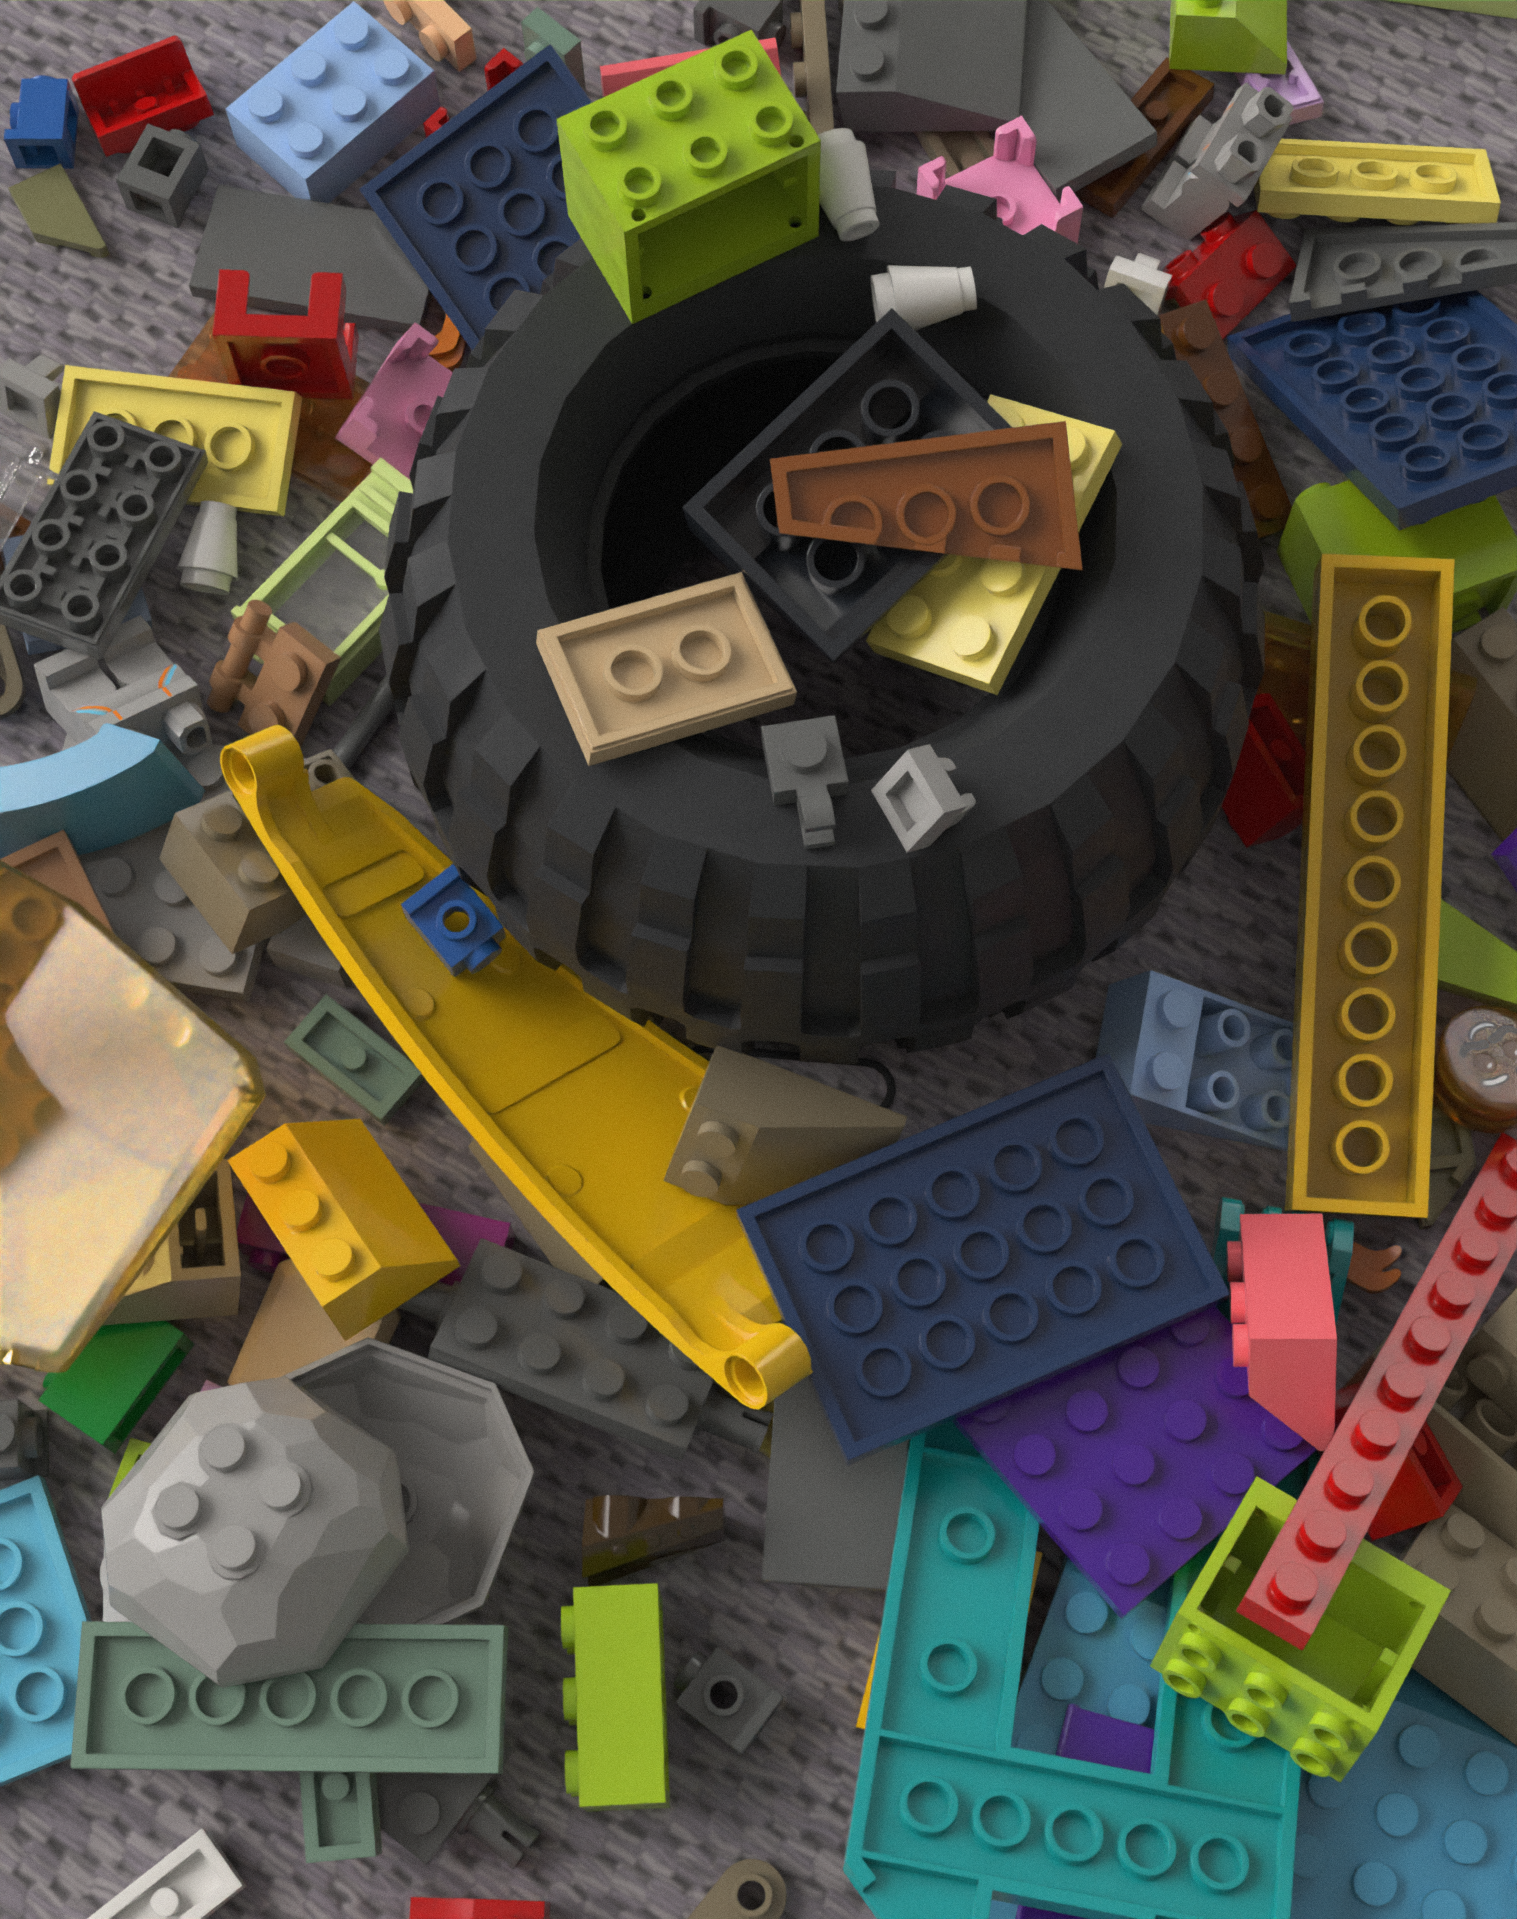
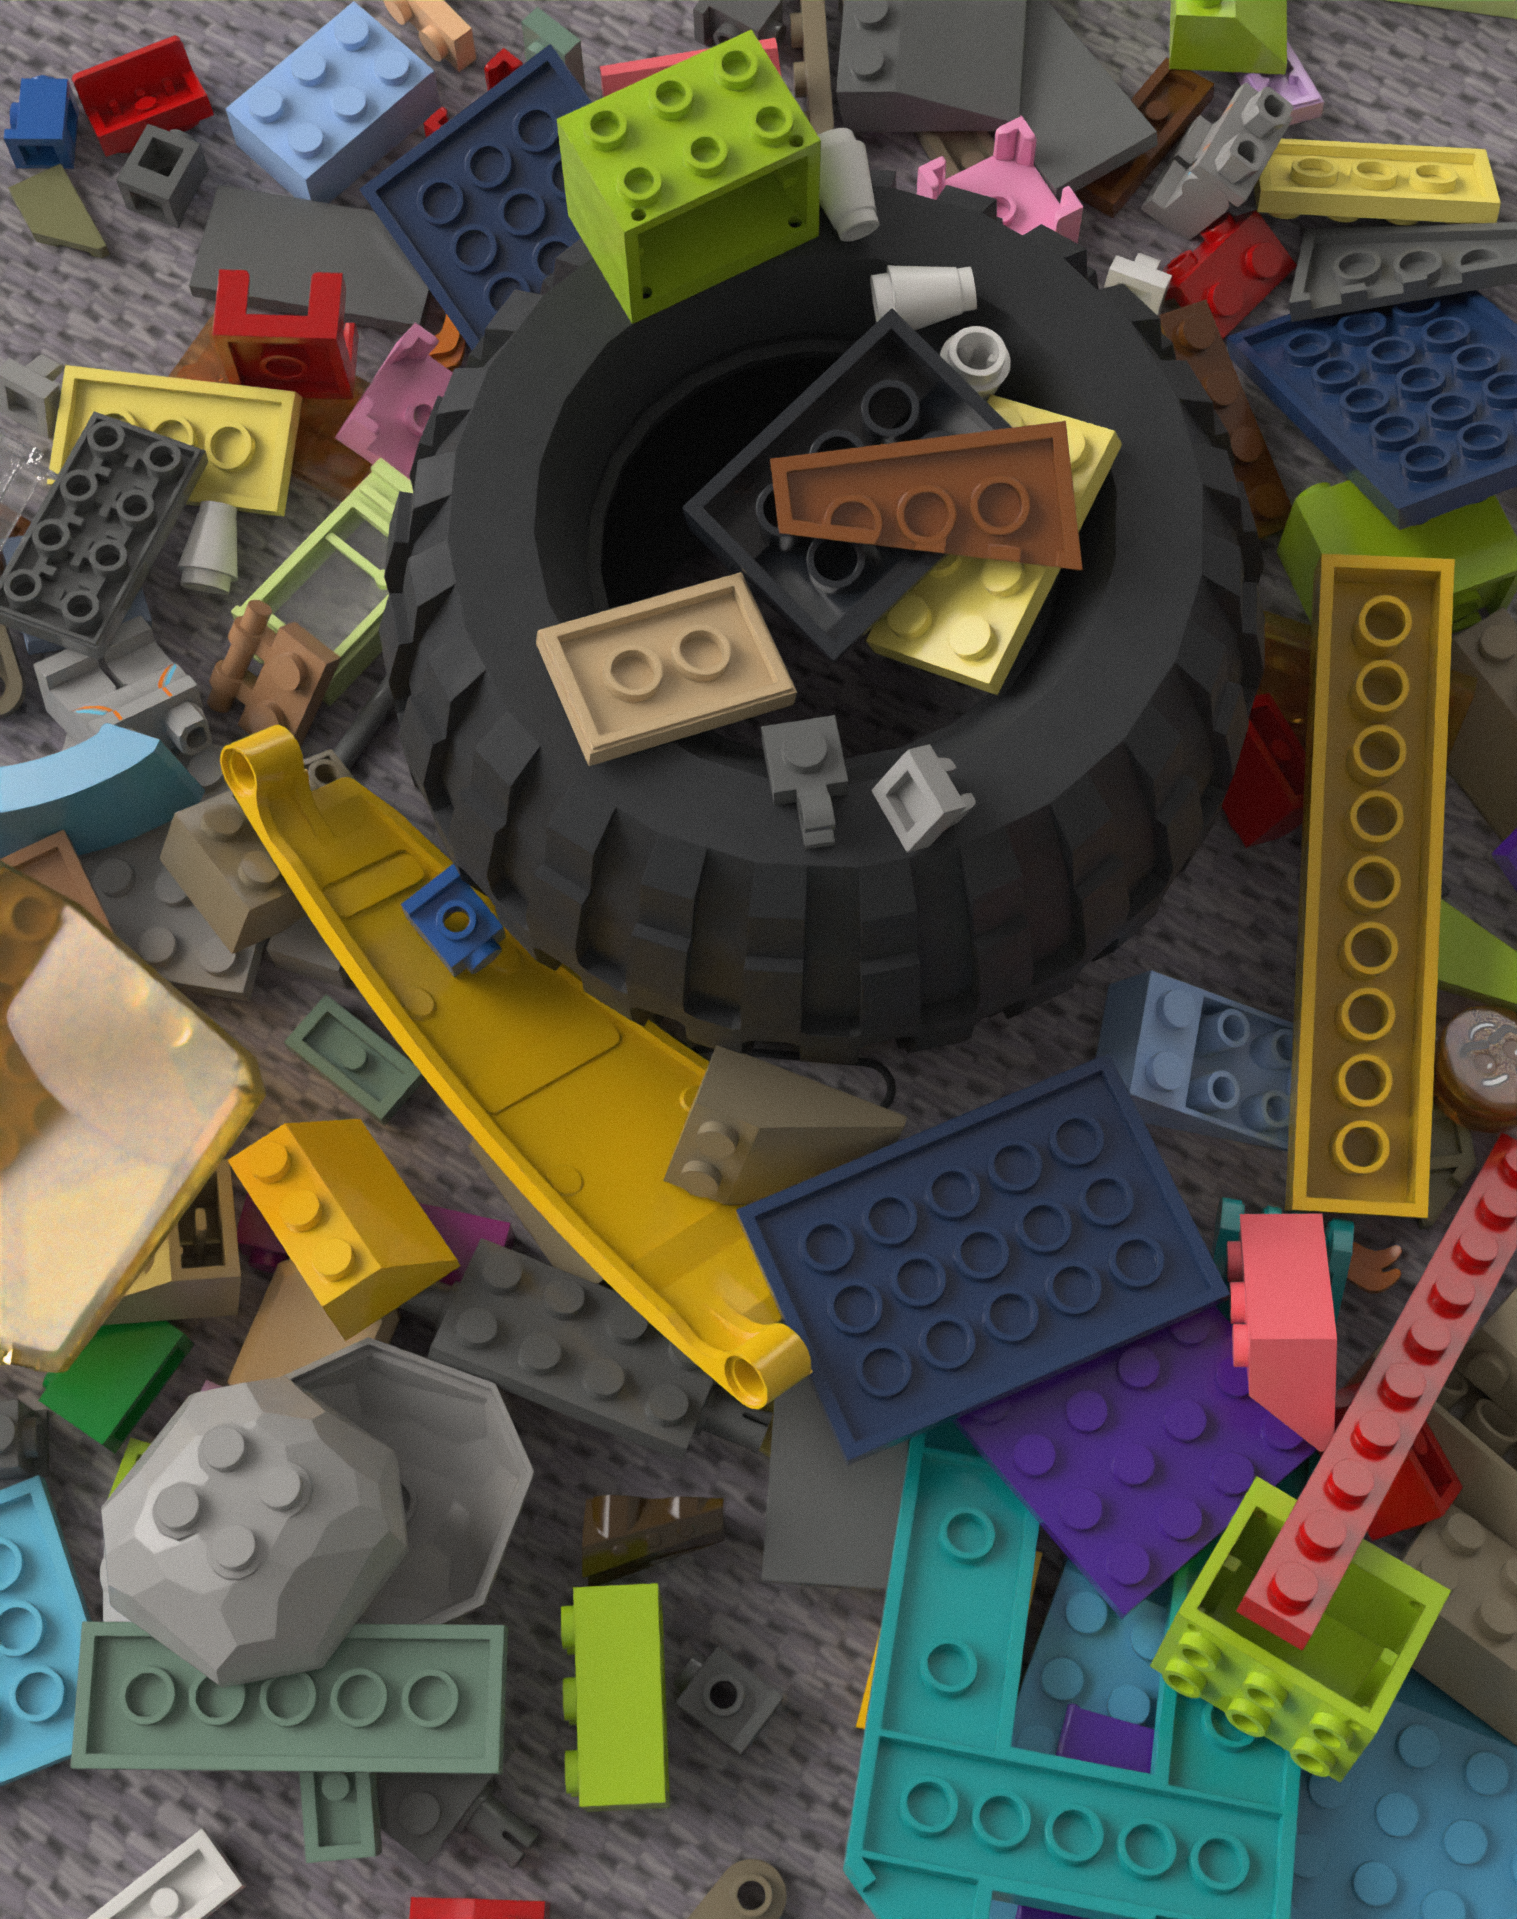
(978, 358): none -> white cone

